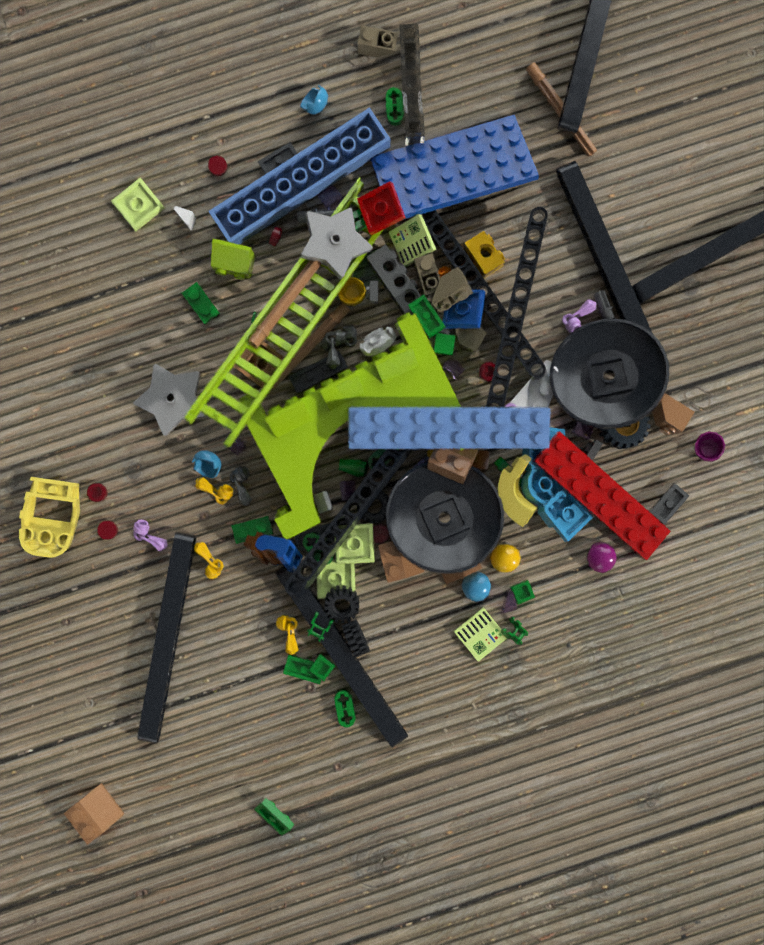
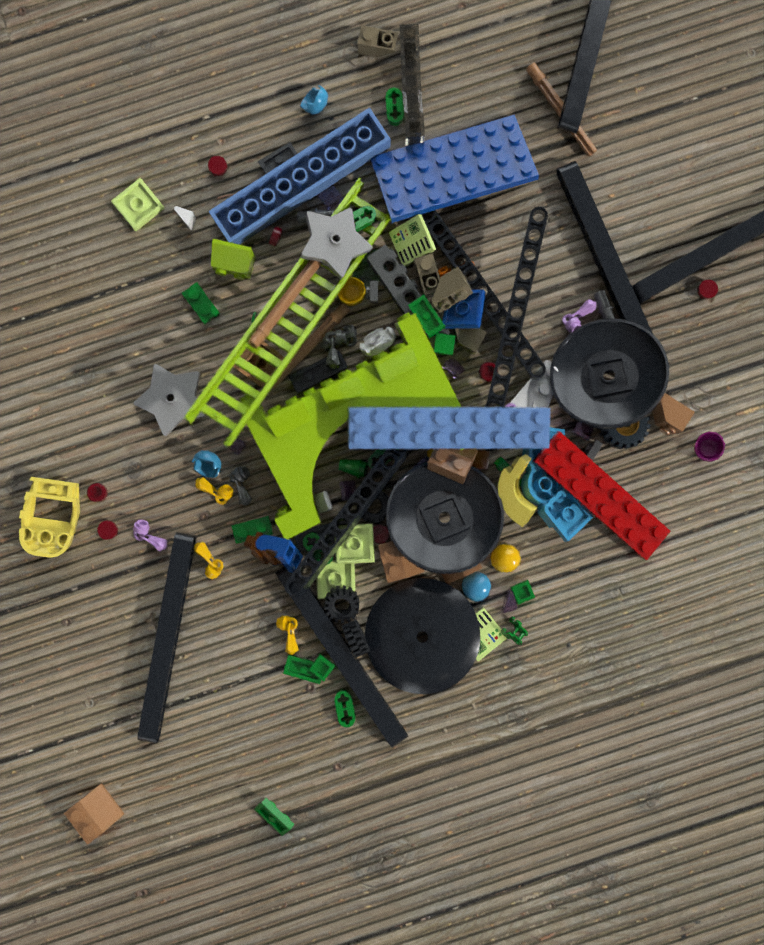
(315, 625): green piece -> none
(381, 208): red plate -> none
(430, 608): none -> black dish
(484, 265): yellow brick -> none
(601, 557): magenta hair -> none
(669, 503): dark grey plate -> none
(707, 289): none -> dark red tile

